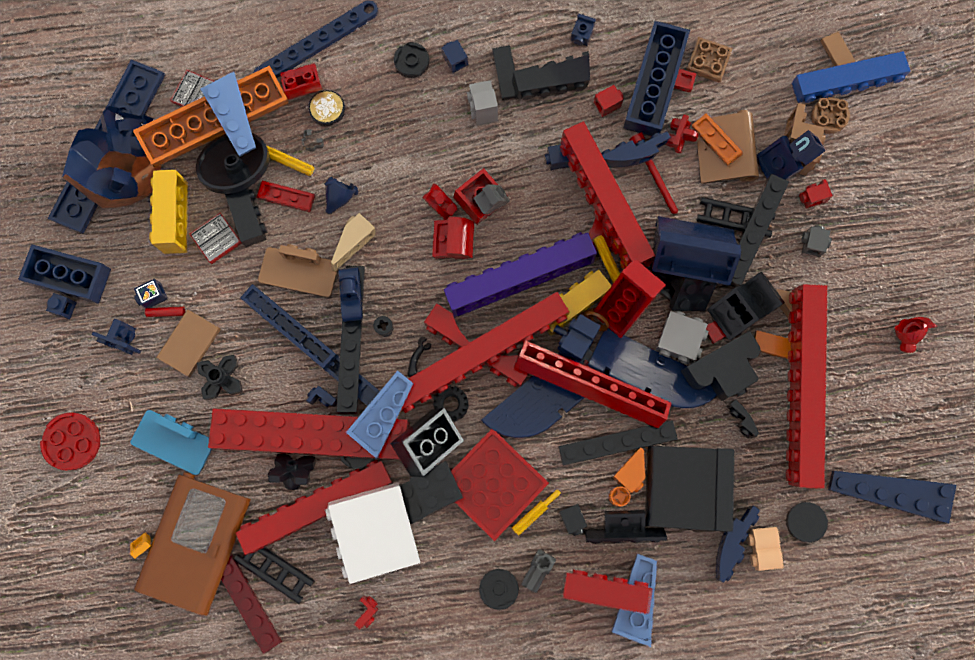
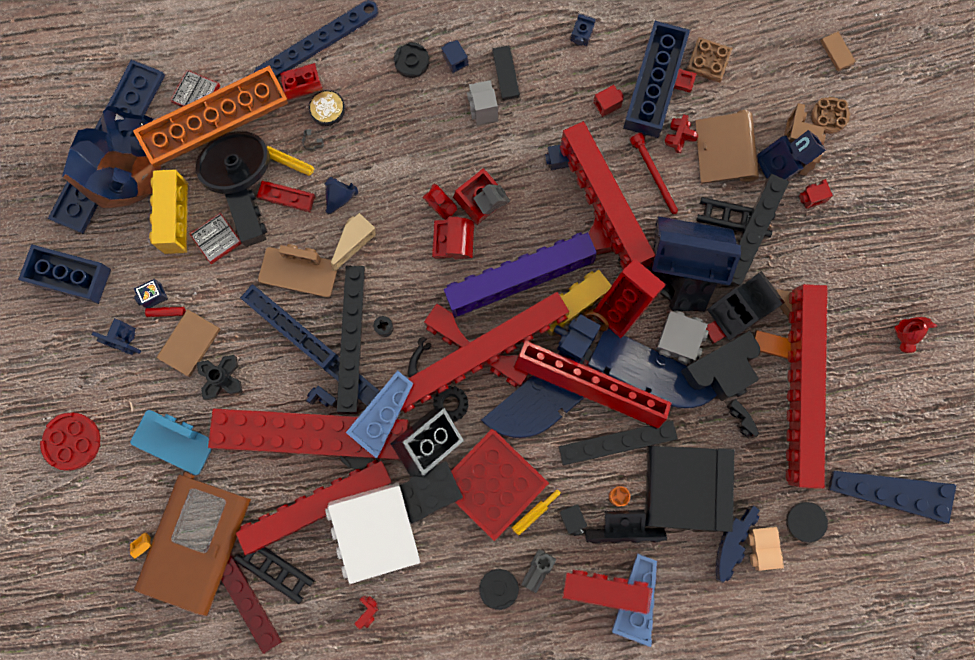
(57, 304): dark blue brick -> none
(229, 109): medium blue wing -> none
(291, 471): black plant -> none
(350, 294): dark blue beam -> none
(552, 78): black wedge -> none
(606, 257): yellow axle -> none
(630, 154): dark blue slope -> none
(632, 472): orange slope -> none
(717, 139): orange tile -> none
(816, 241): dark grey brick -> none
(851, 77): blue brick -> none

